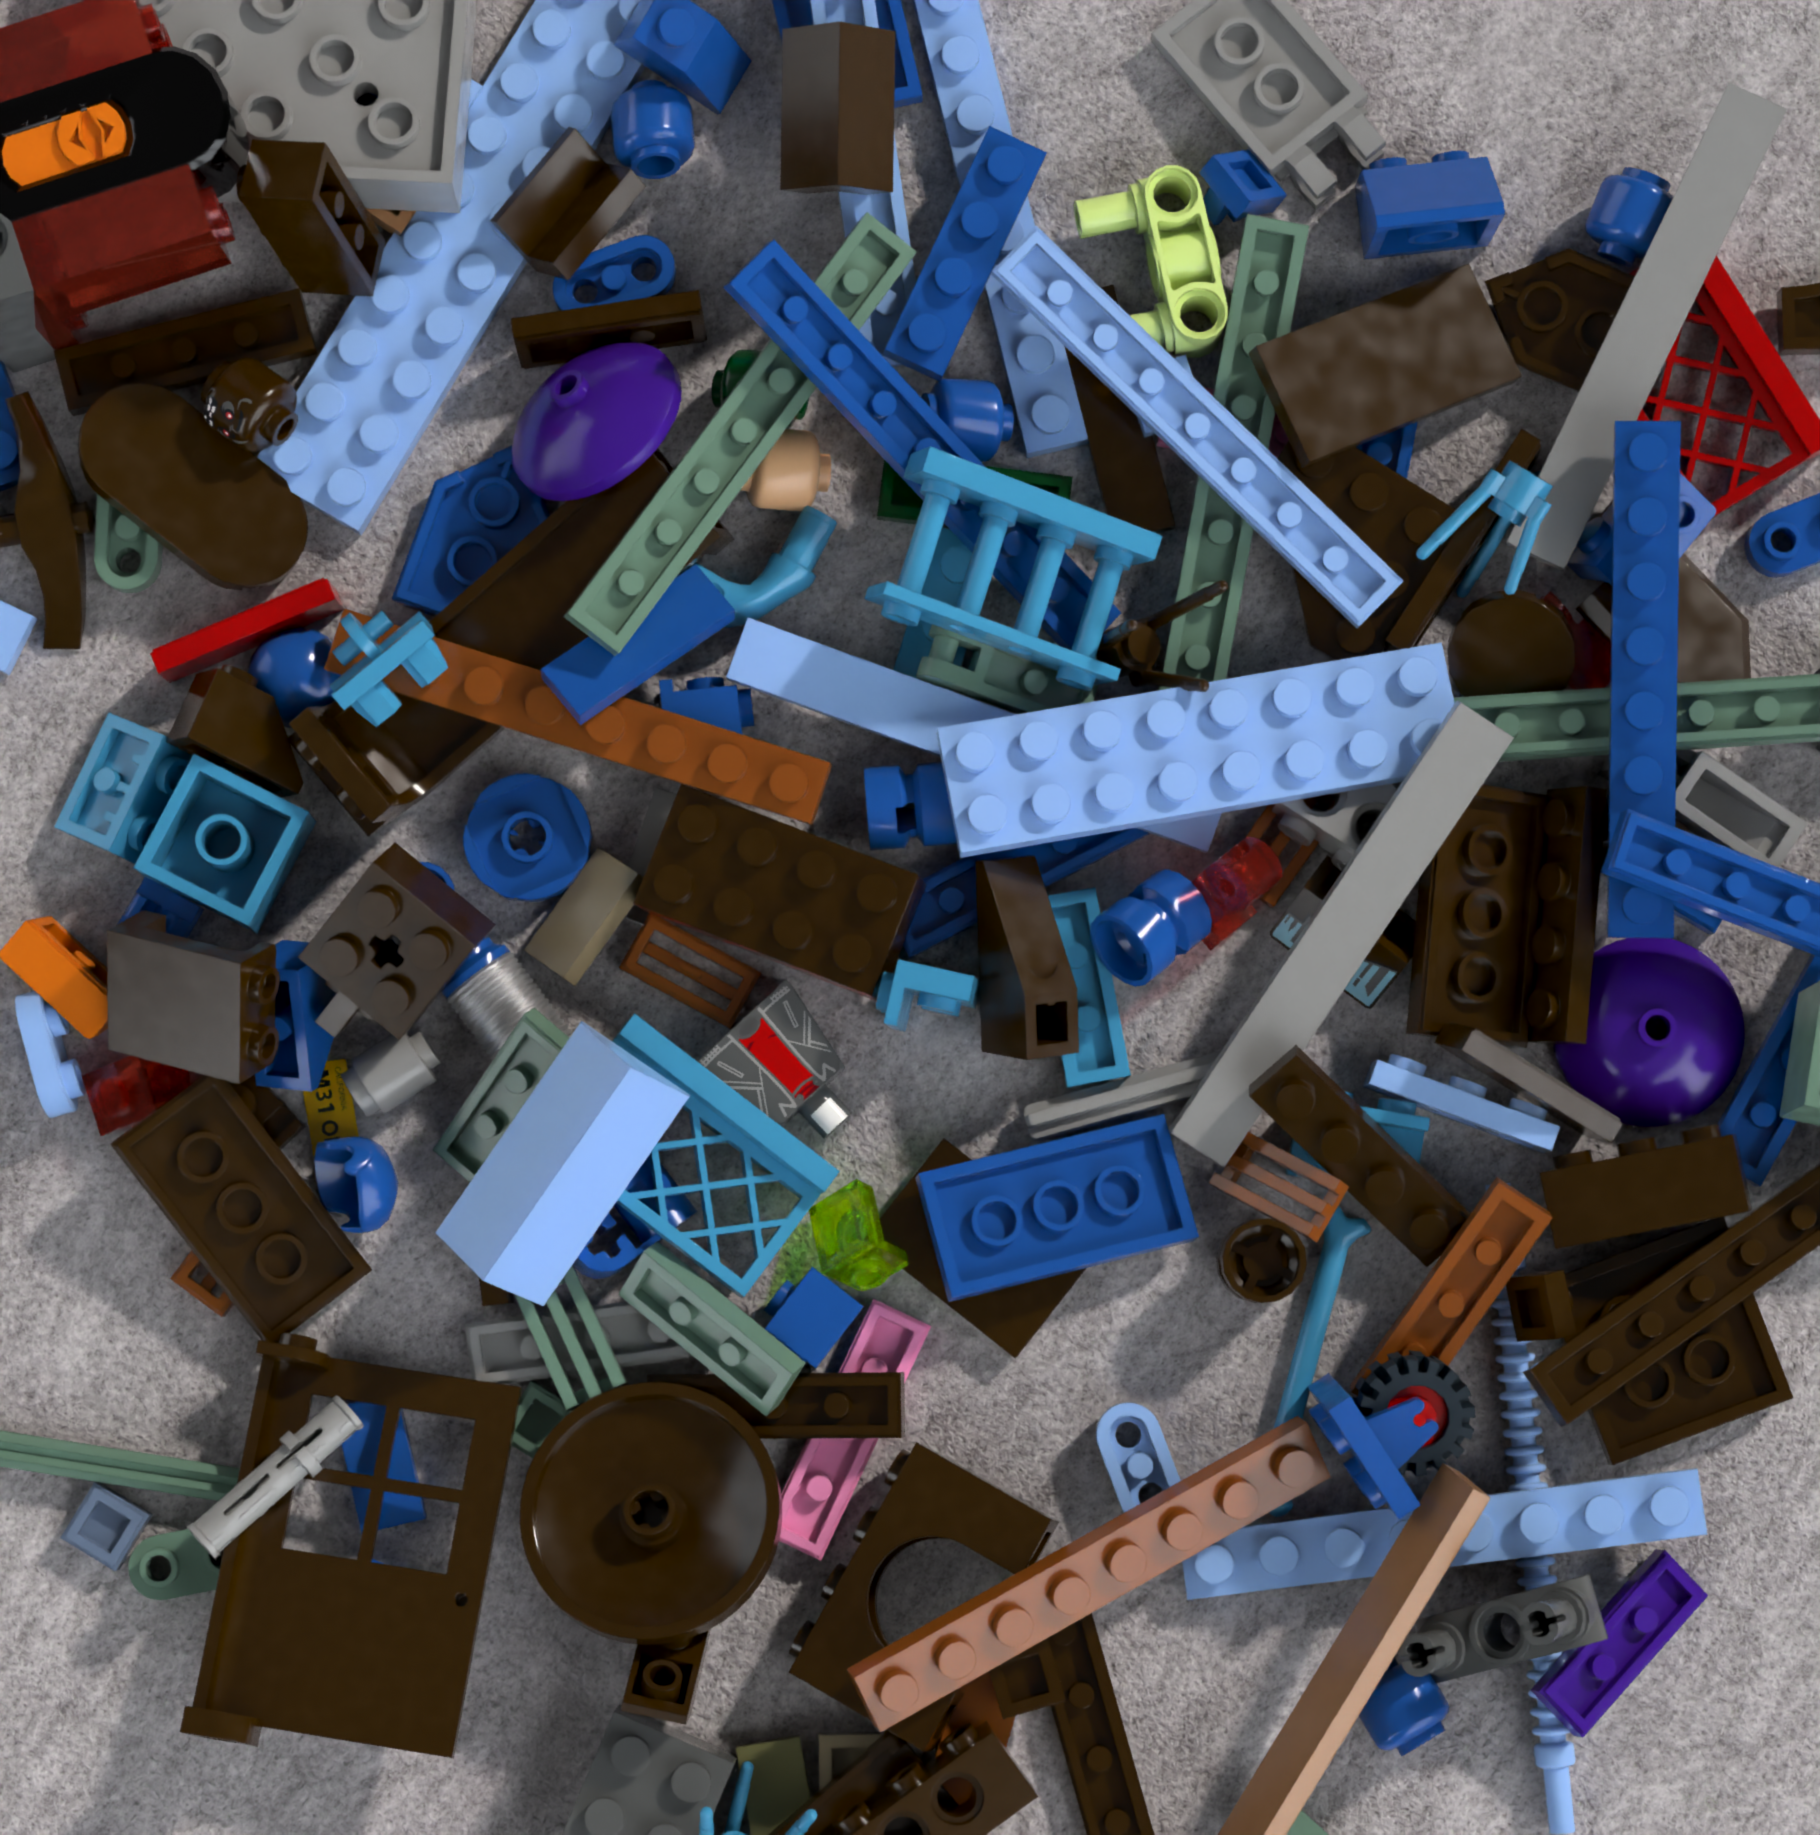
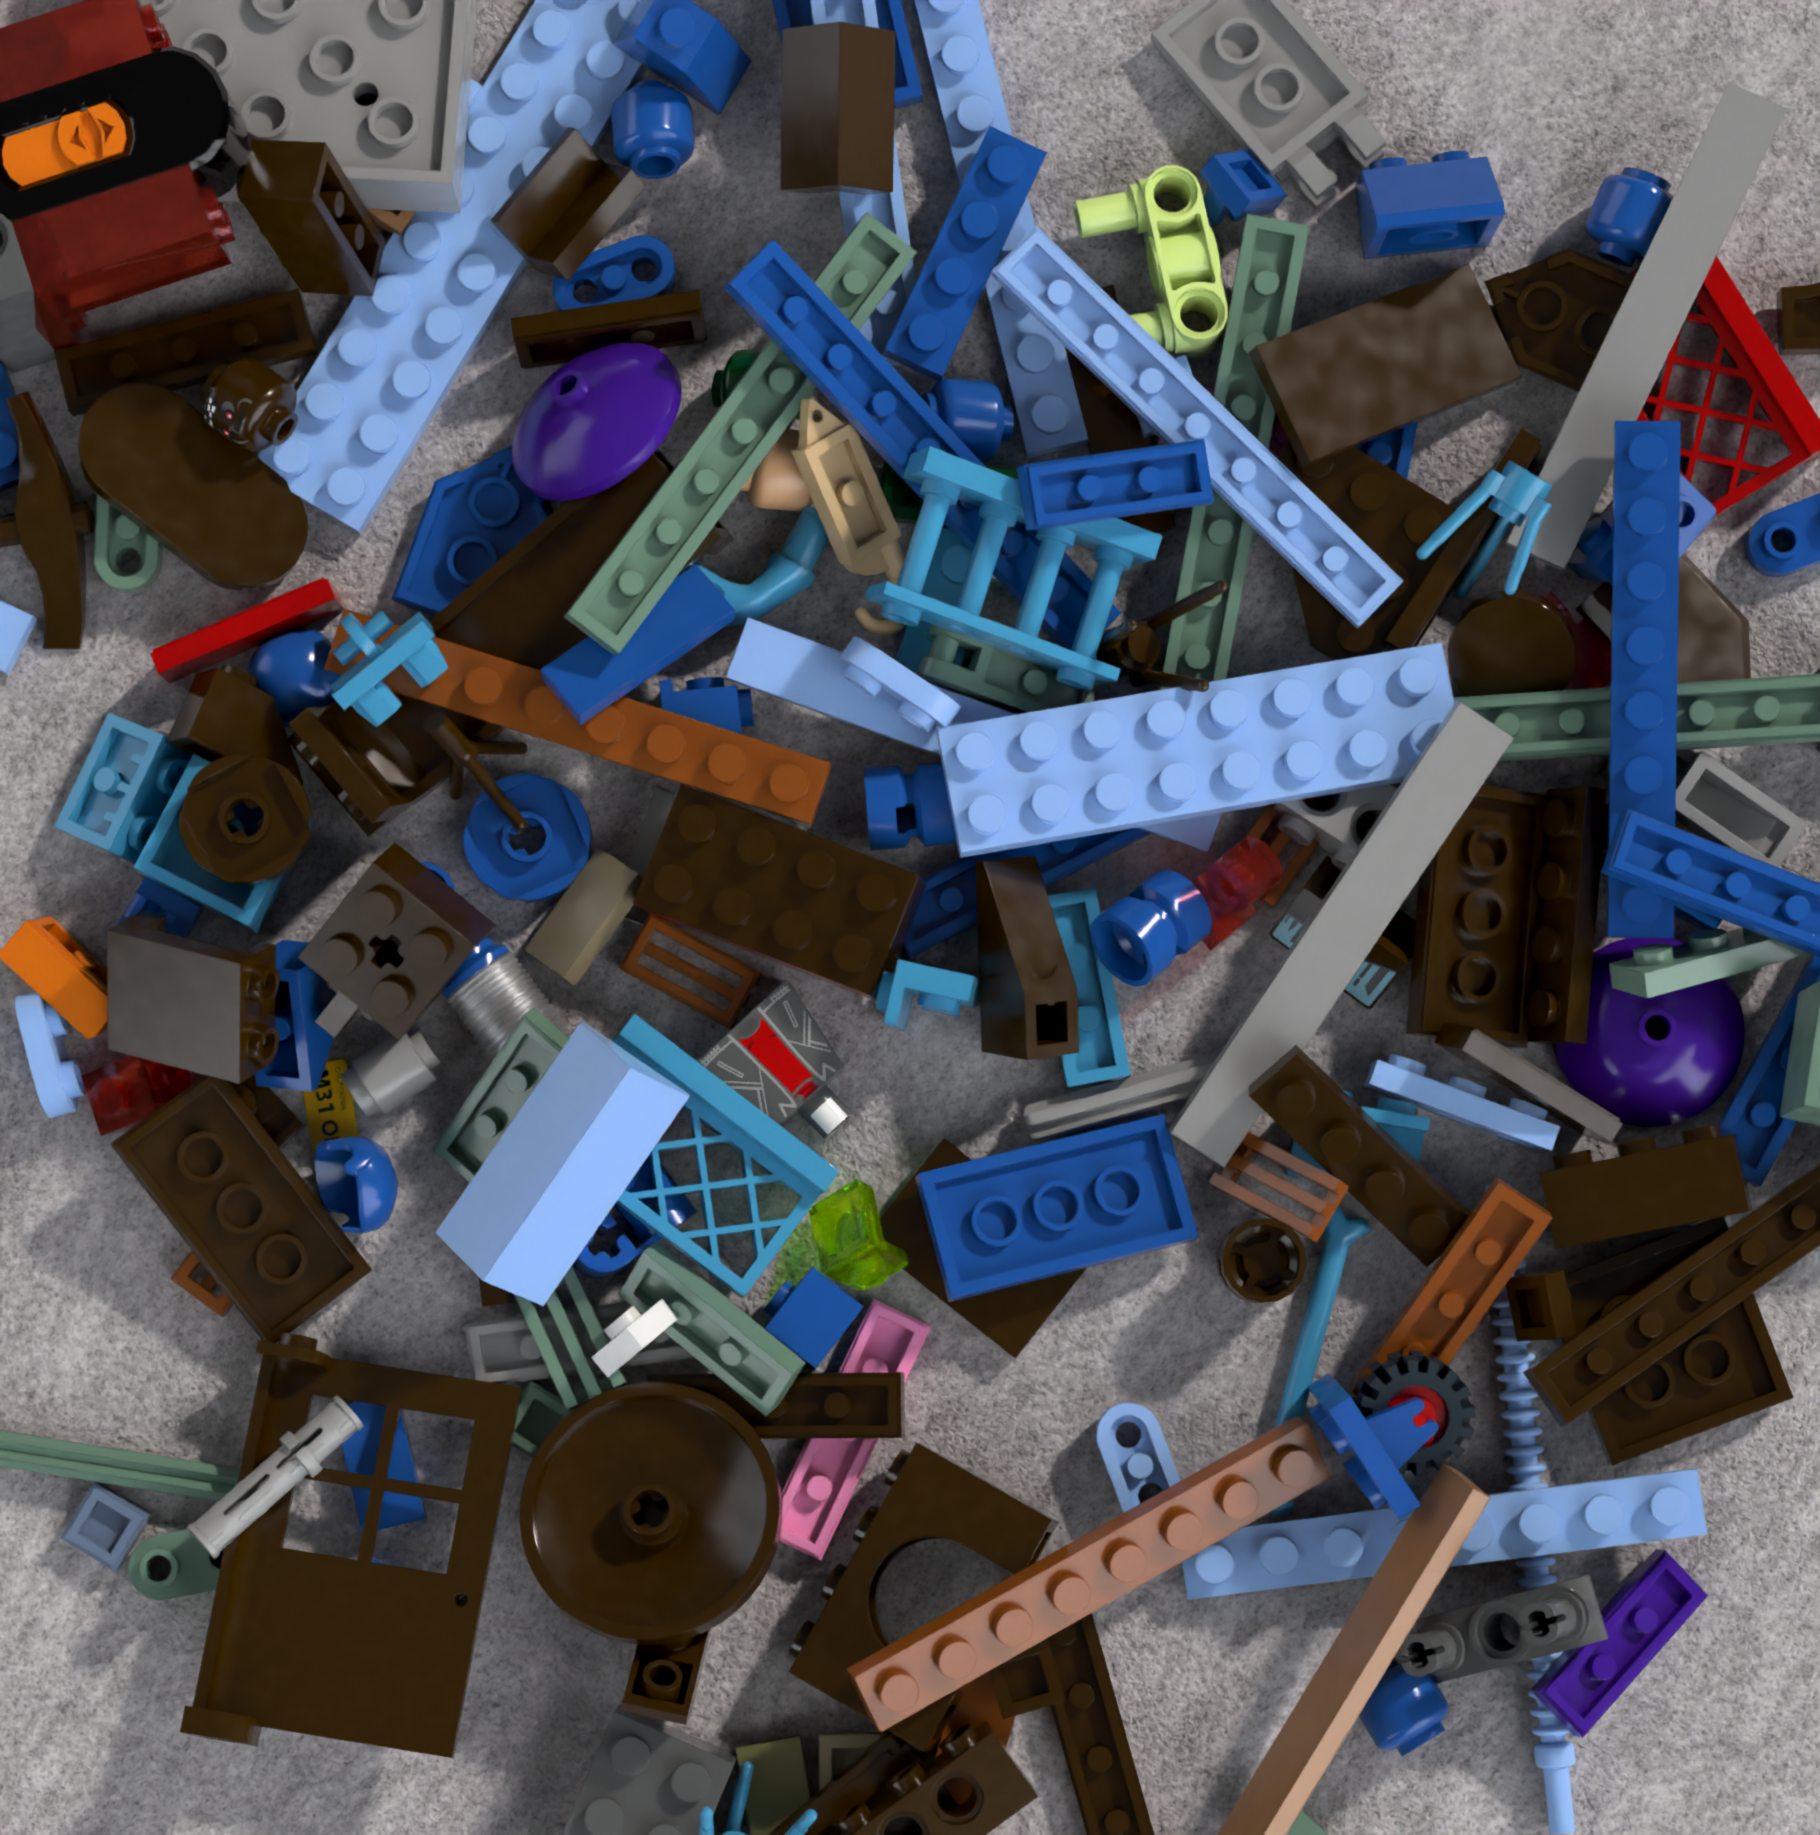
(209, 809): none -> dark brown plate
(464, 754): none -> dark brown plant
(631, 1334): none -> white plate
(849, 502): none -> tan plate
(875, 670): none -> light blue plate
(1115, 484): none -> blue tile
(1704, 958): none -> sand green plate

